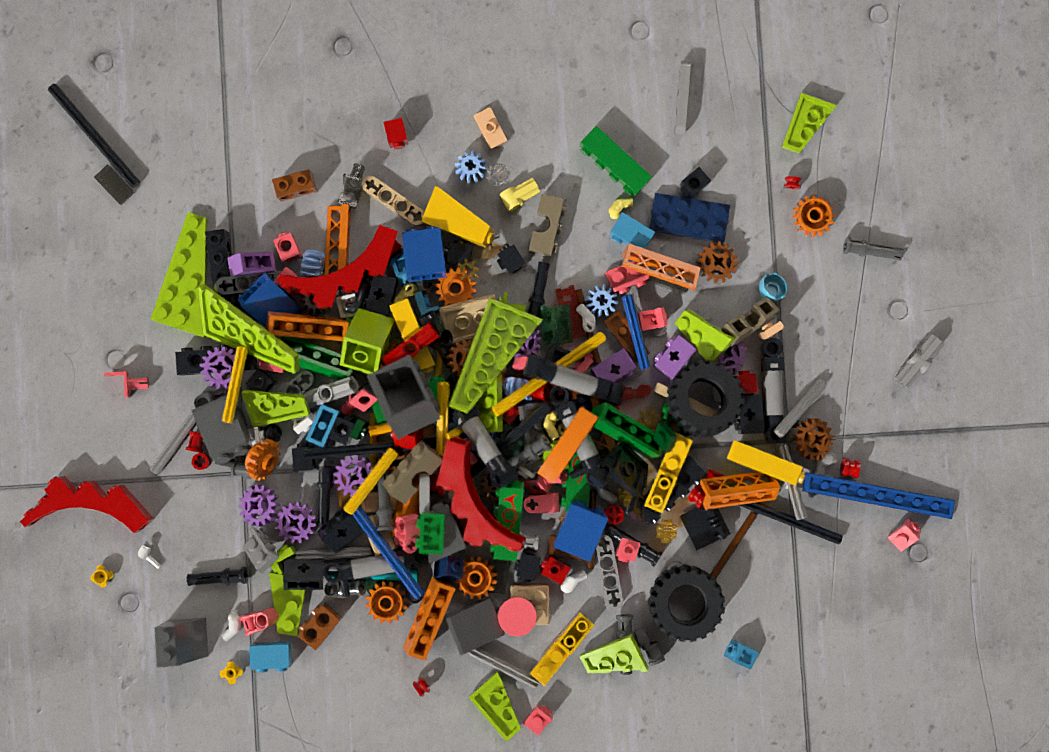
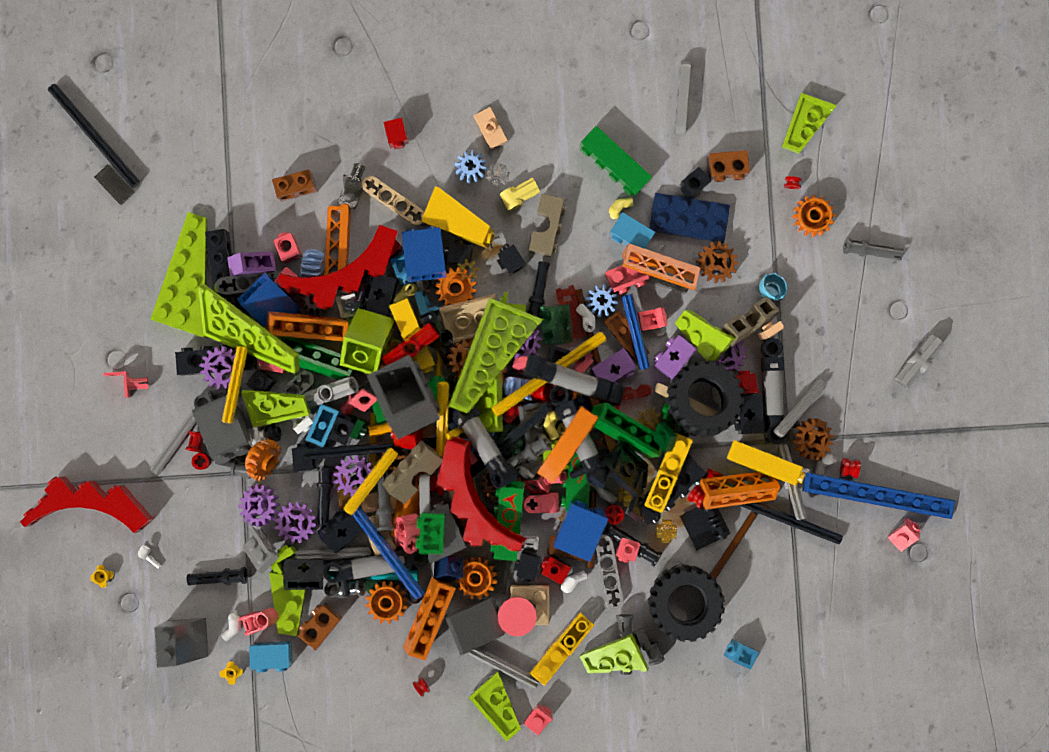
(727, 160): none -> dark orange brick

